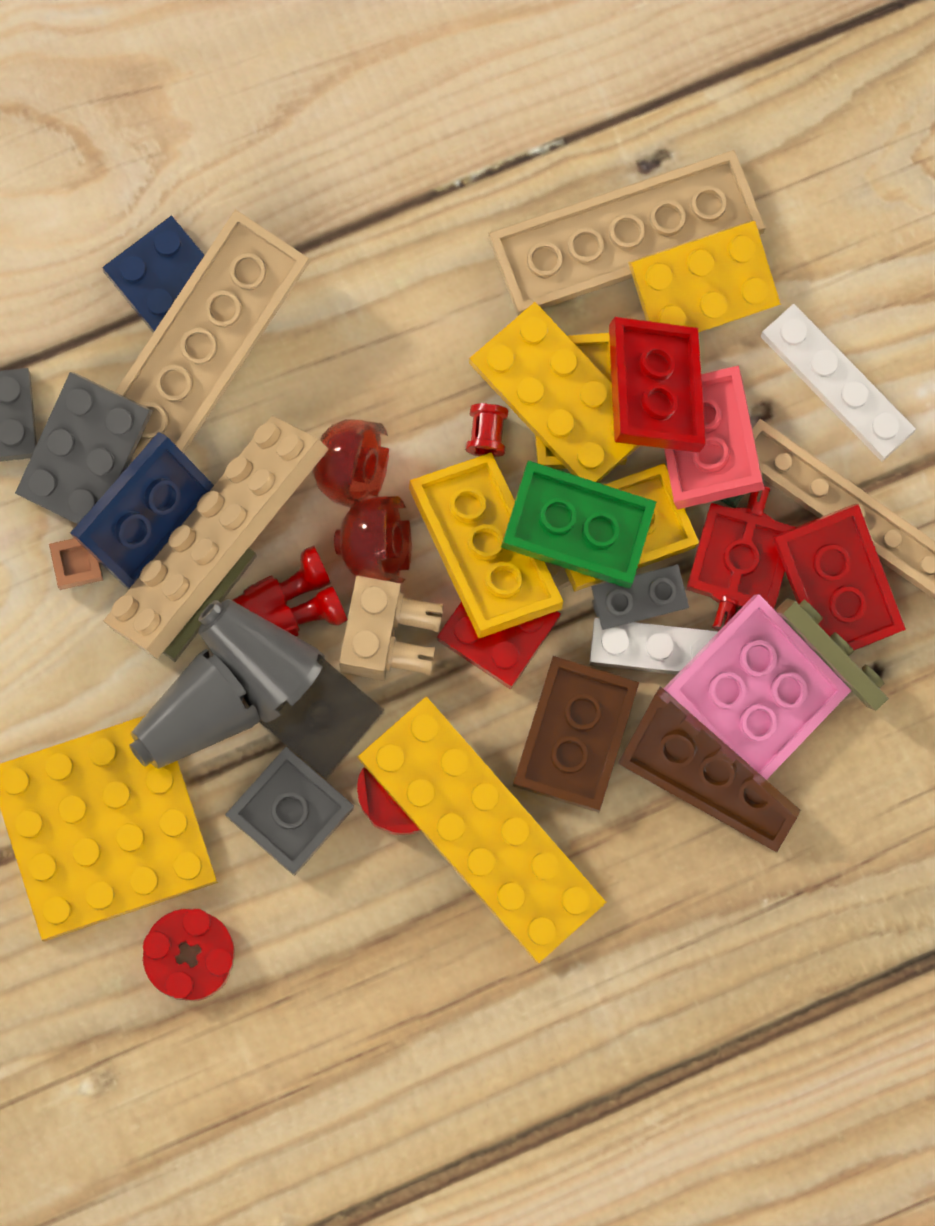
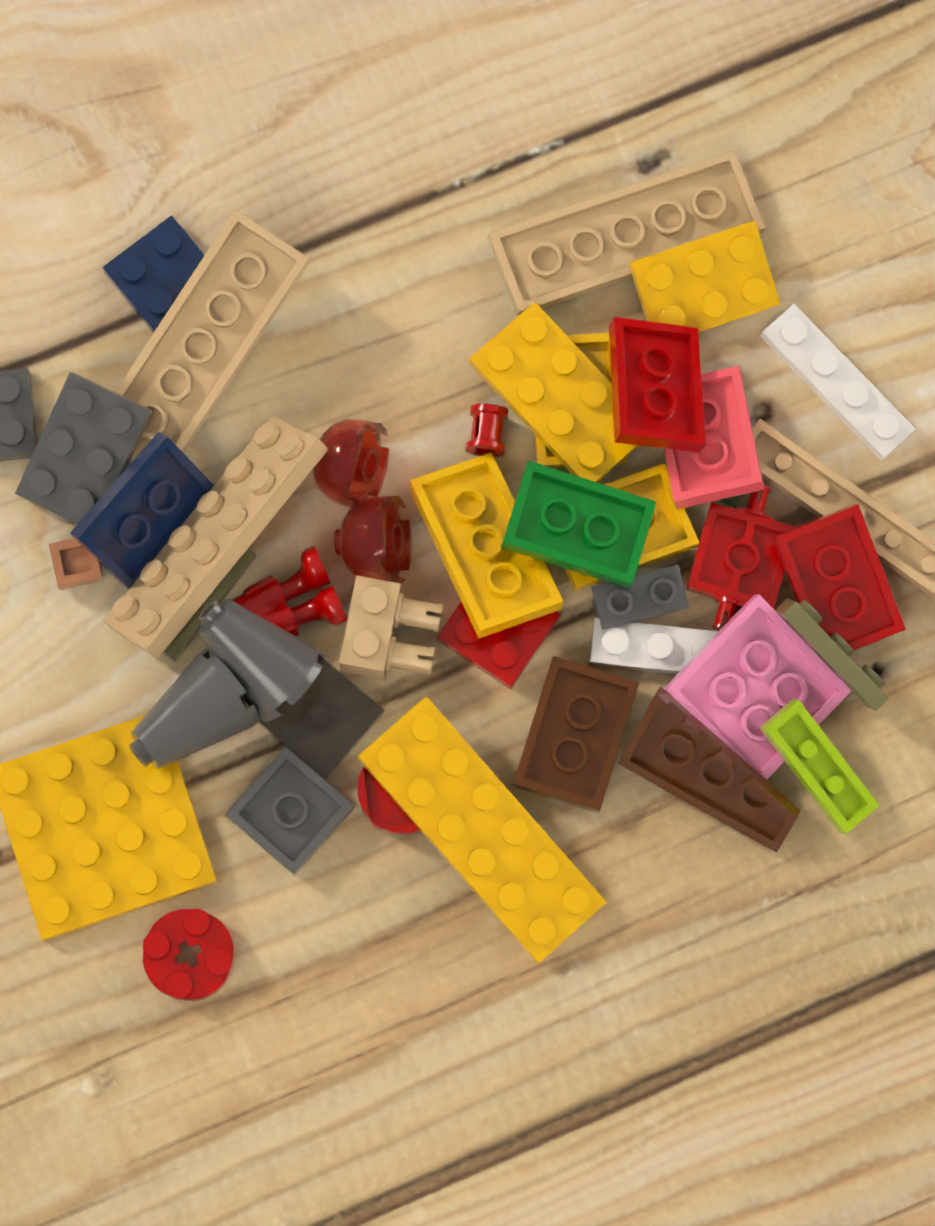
(819, 766): none -> lime plate

